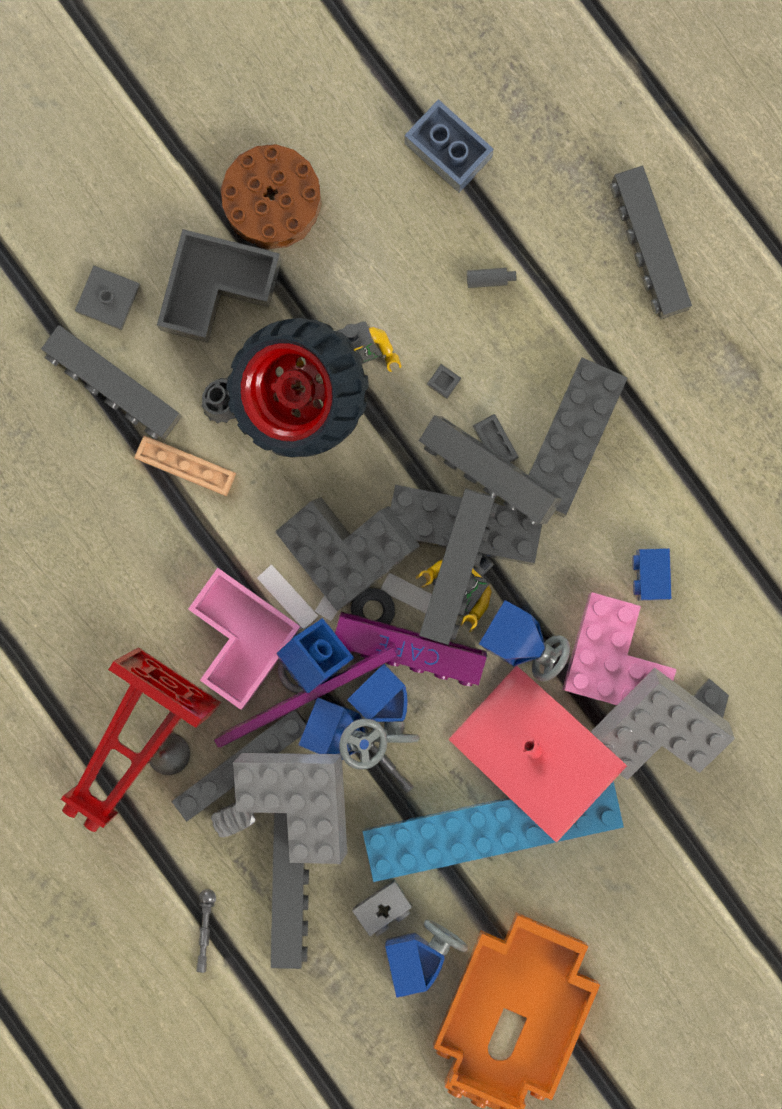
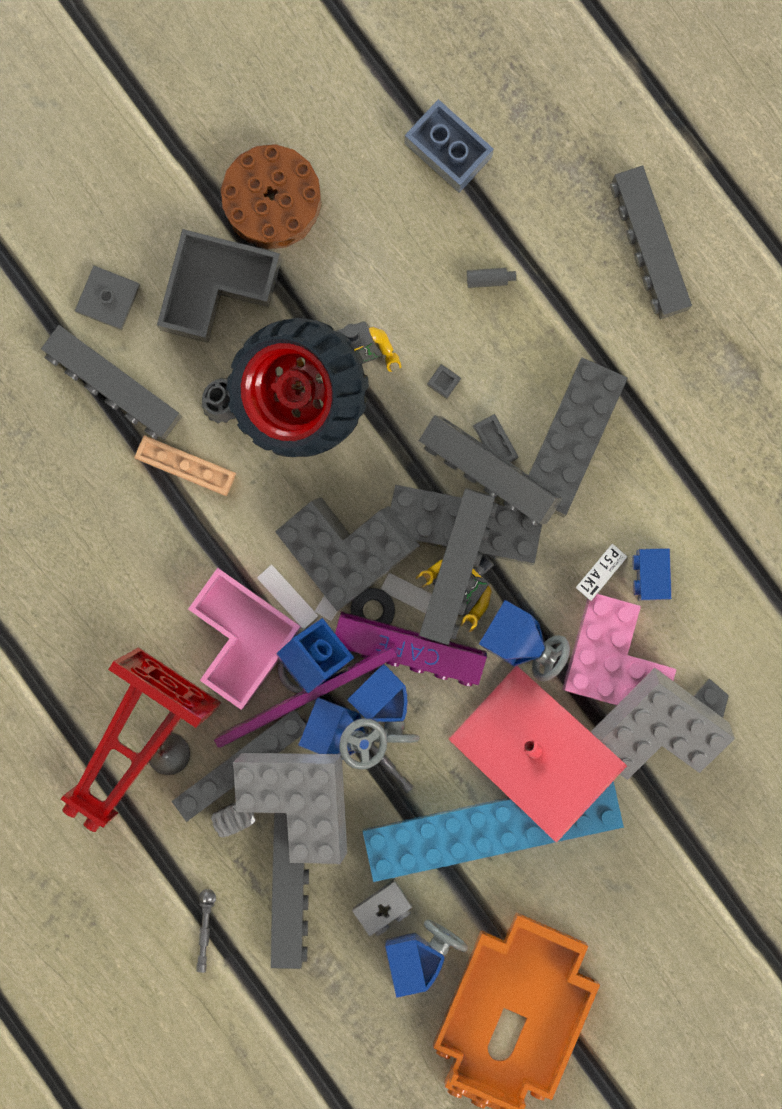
(601, 572): none -> white sticker

